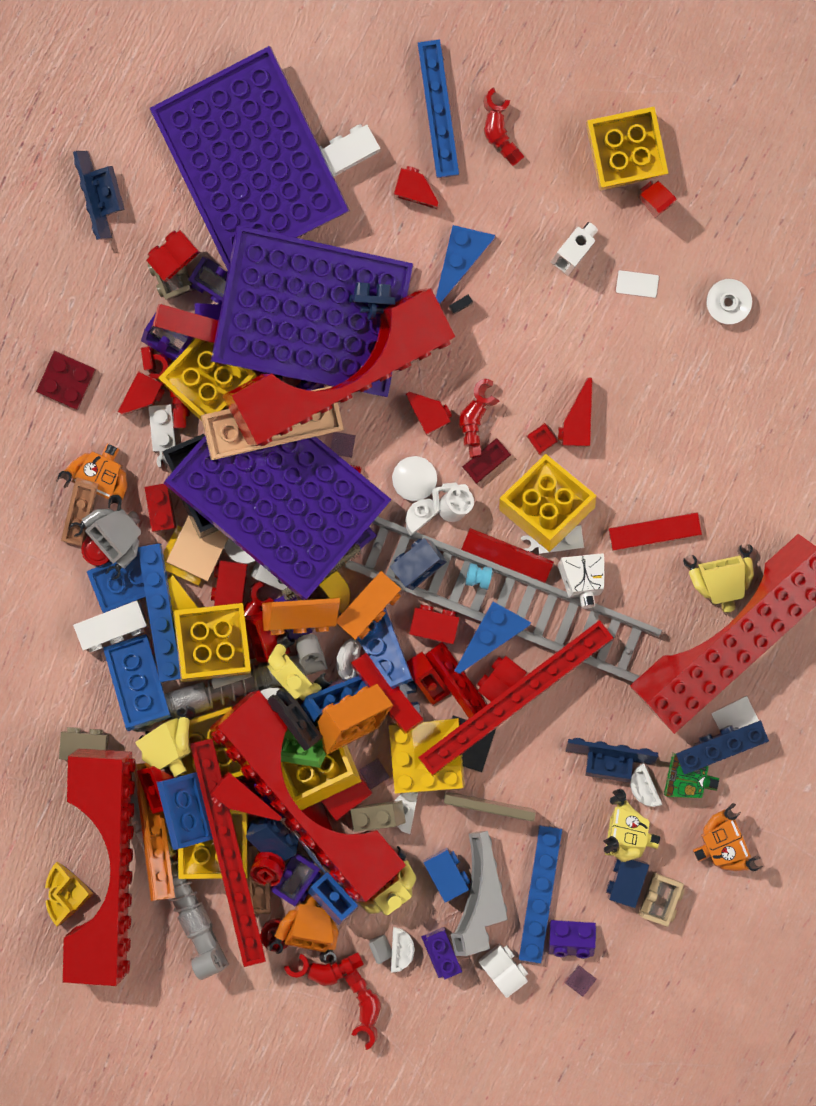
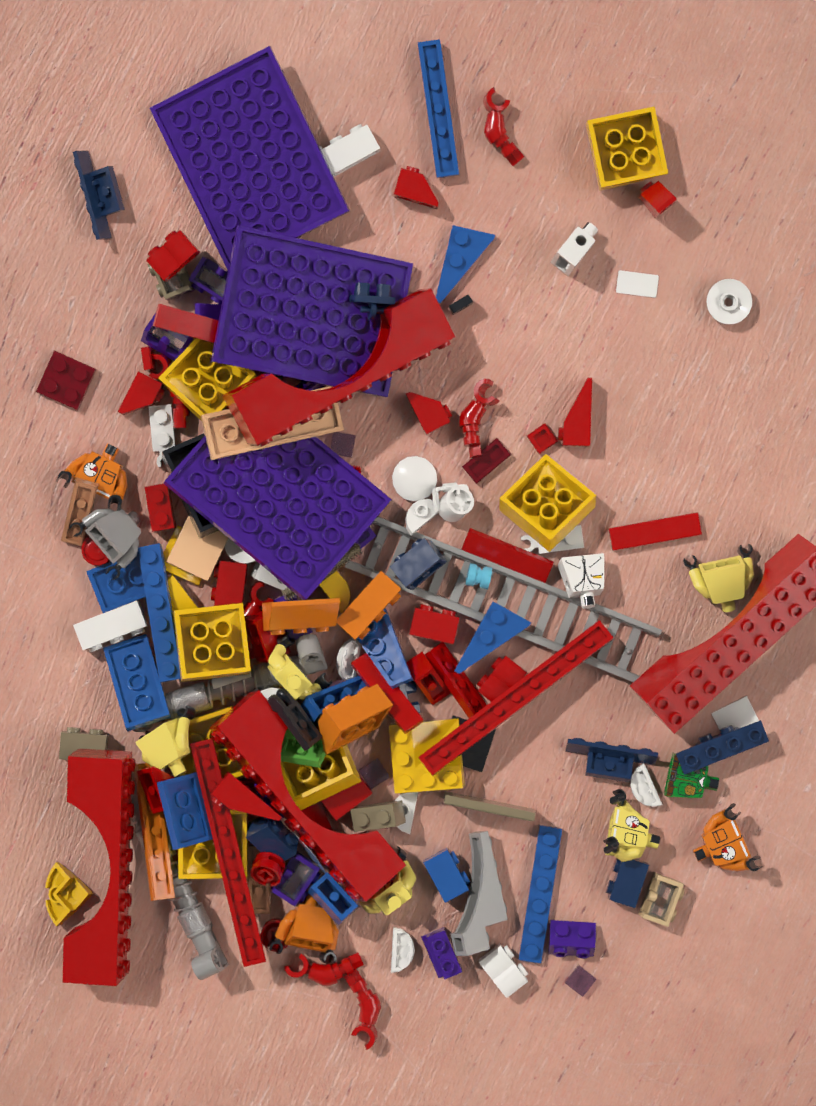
(380, 949): light grey slope -> none

